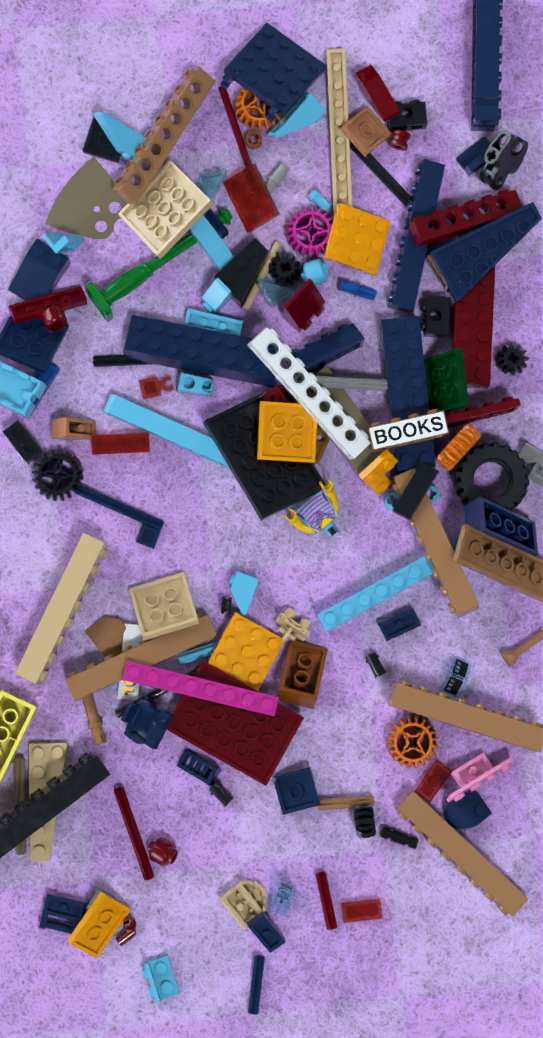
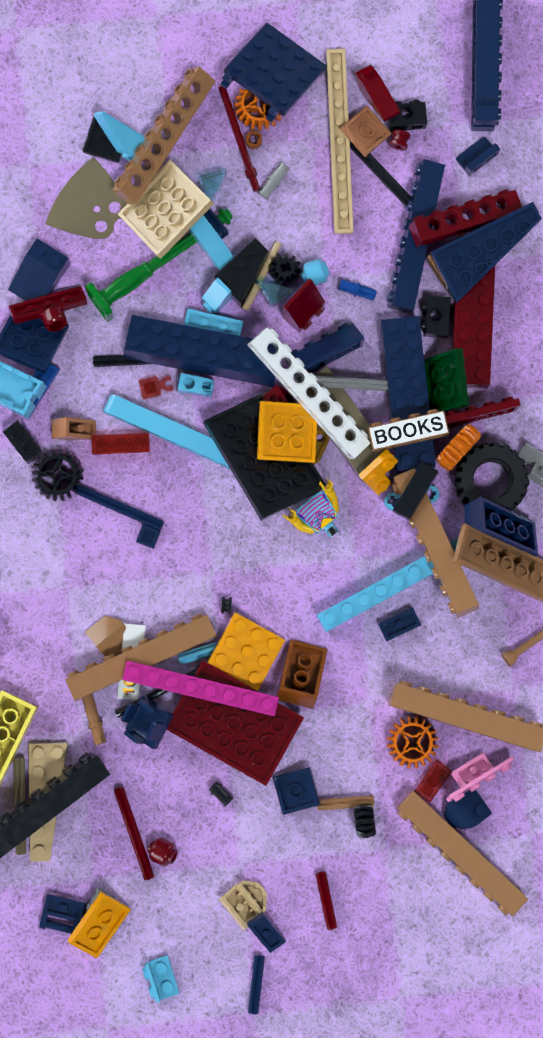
(61, 609): tan brick -> none
(62, 243): medium azure panel -> none
(129, 931): dark red arm -> none
(163, 606): tan plate -> none
(212, 777): dark blue slope -> none
(243, 590): medium azure slope -> none
(251, 198): clear red plate -> none
(282, 898): clear light blue slope -> none
(290, 628): tan hips -> none
(302, 114): medium azure slope -> none
(304, 231): dark pink gear -> none
(320, 200): medium azure pin -> none
(357, 239): light orange plate -> none
(361, 910): clear red plate -> none
(375, 664): black pin -> none
(399, 837): black axle -> none
(456, 677): slope -> none
(502, 159): black piece -> none
(517, 354): black gear -> none

